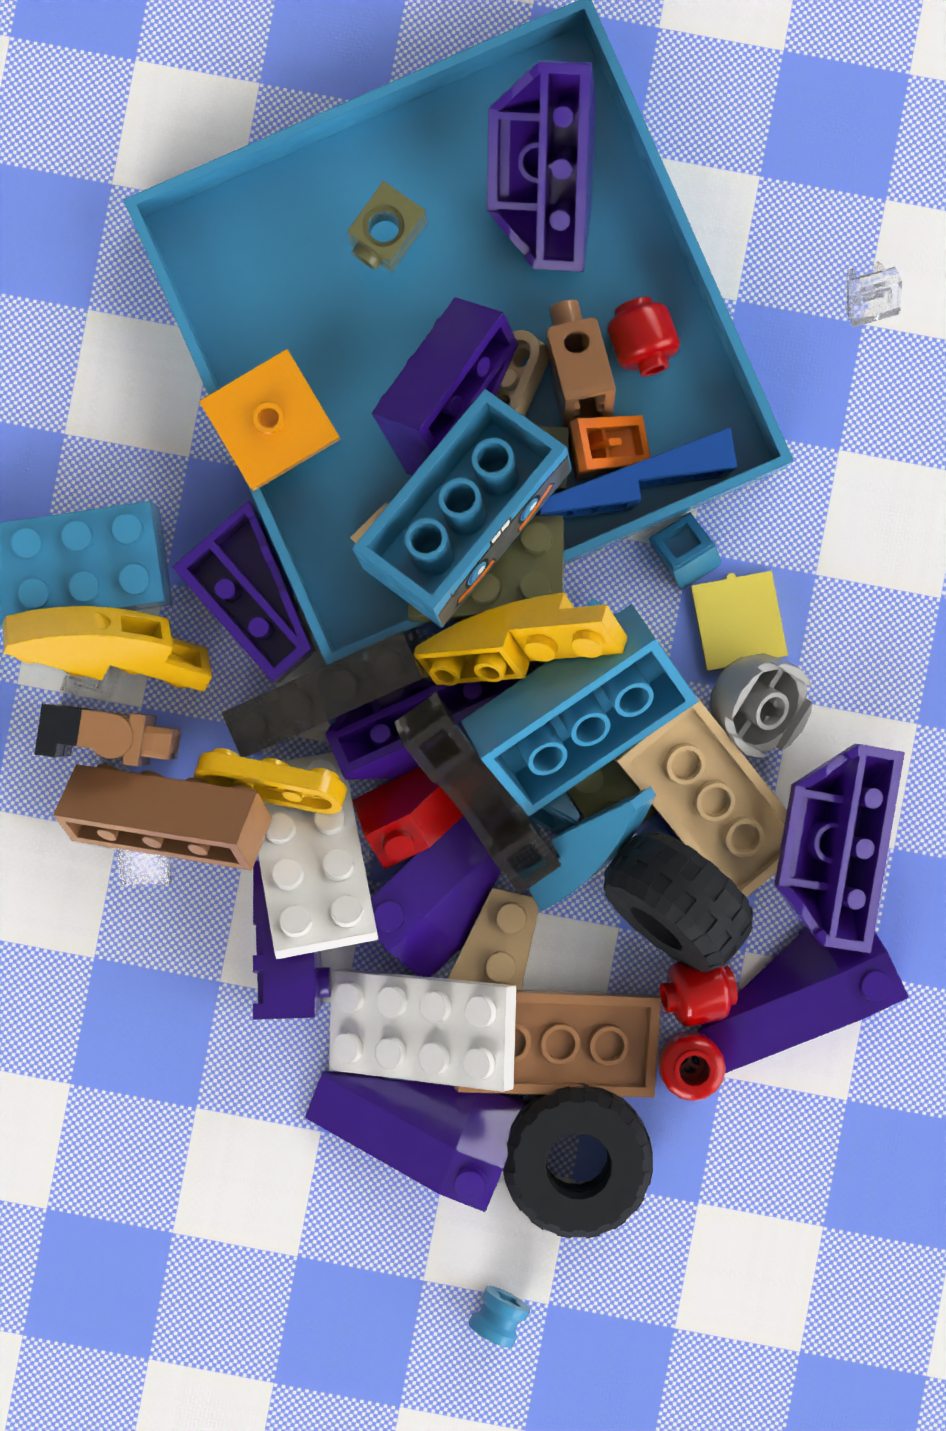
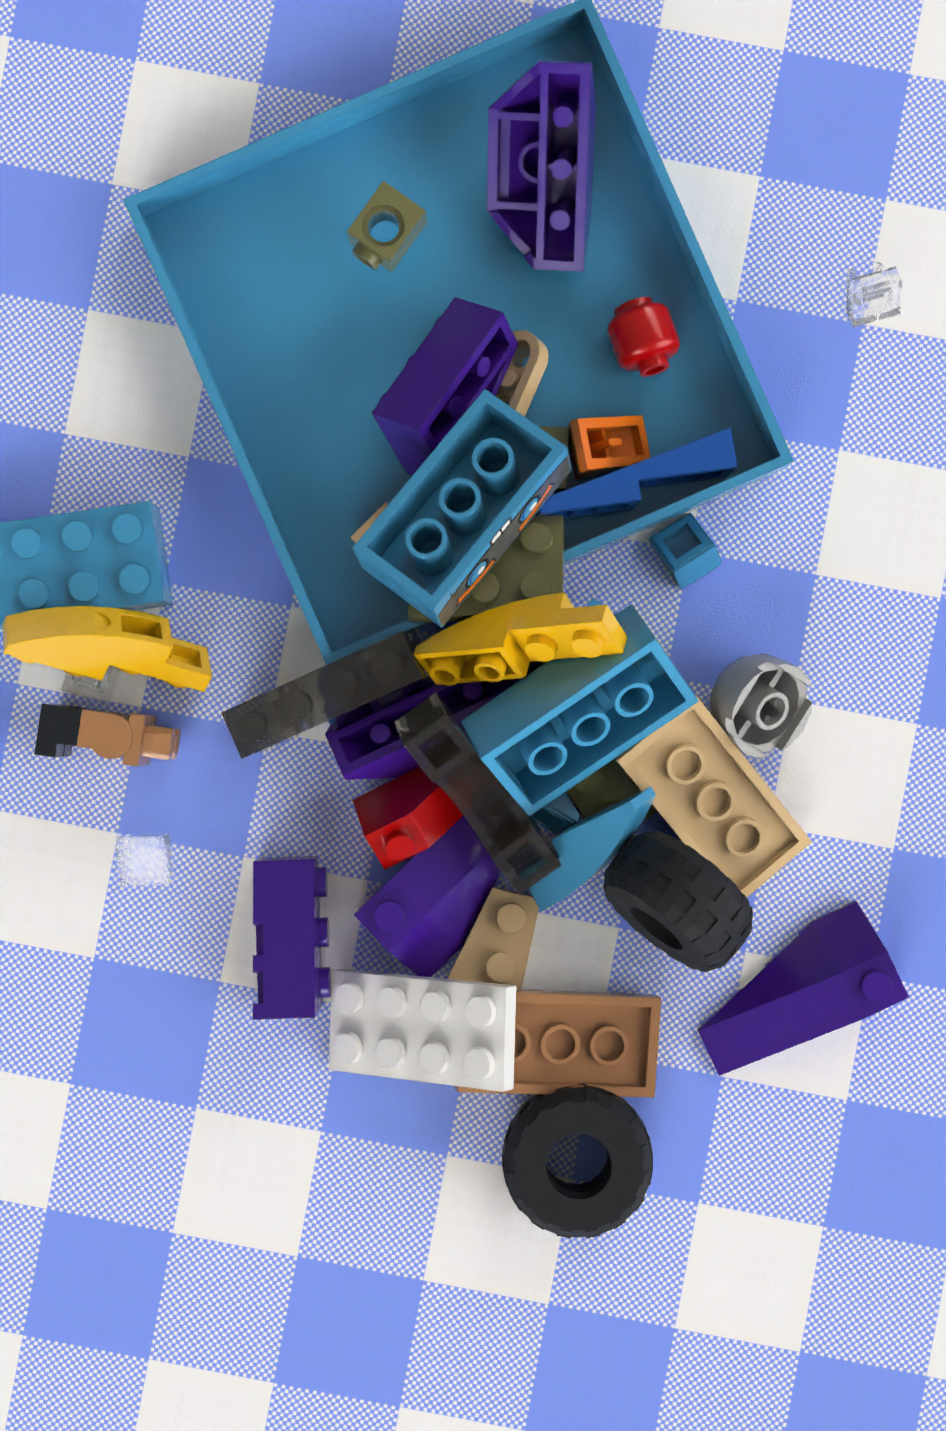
(164, 816): medium nougat brick -> none
(248, 593): dark purple wedge -> none
(269, 420): light orange plate -> none
(274, 780): yellow plate -> none
(315, 875): white plate -> none
(422, 1130): dark purple wedge -> none
(499, 1316): dark azure wheel -> none
(578, 364): medium nougat torso -> none
(698, 995): red head -> none
(706, 1073): red head -> none
(738, 618): light yellow piece -> none
(840, 844): dark purple wedge -> none

